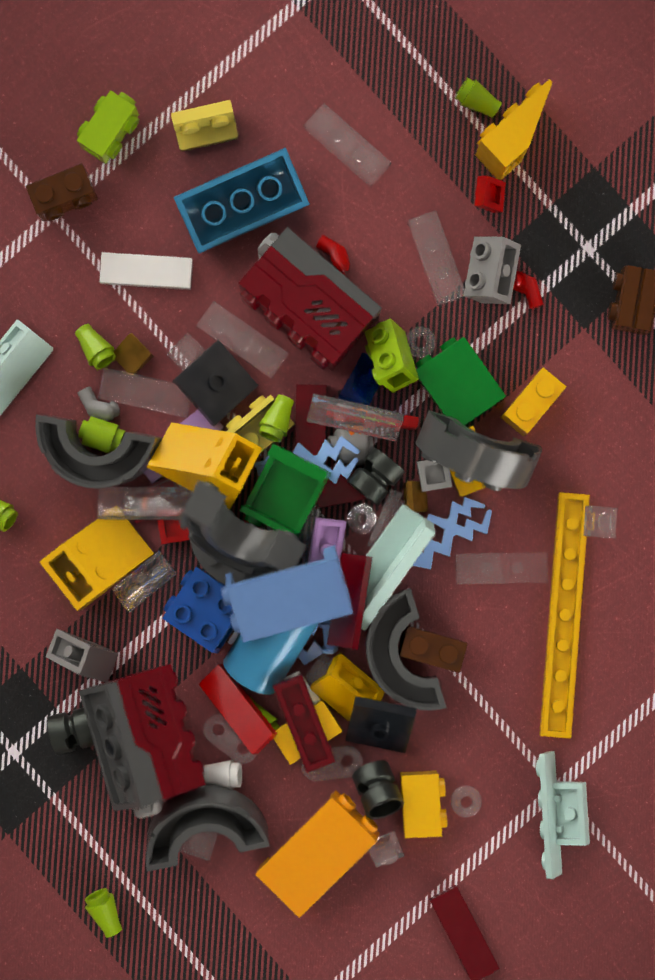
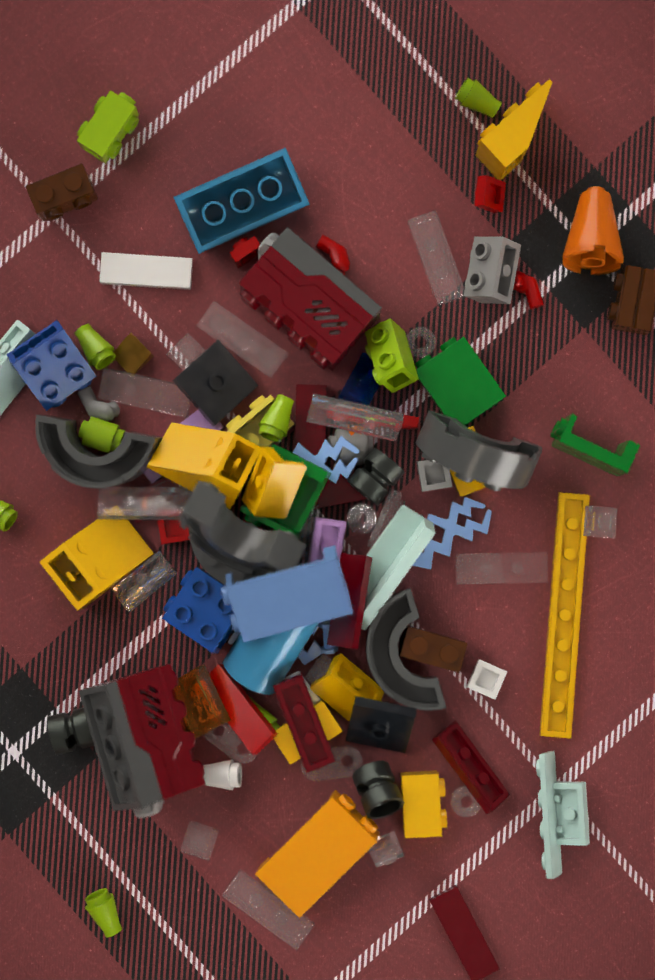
(51, 366): none -> blue brick
(82, 656): light grey slope -> none
(202, 702): none -> clear orange slope
(204, 810): dark grey brick -> none
(205, 125): light yellow bracket -> none
(244, 251): none -> red plate
(267, 909): none -> clear tile
(272, 485): none -> yellow panel
(347, 145): clear plate -> none
(414, 497): pearl gold slope -> none
(470, 767): none -> dark red tile
(486, 679): none -> white plate
(533, 402): yellow brick -> none
(594, 235): none -> orange cone
(613, 463): none -> green panel

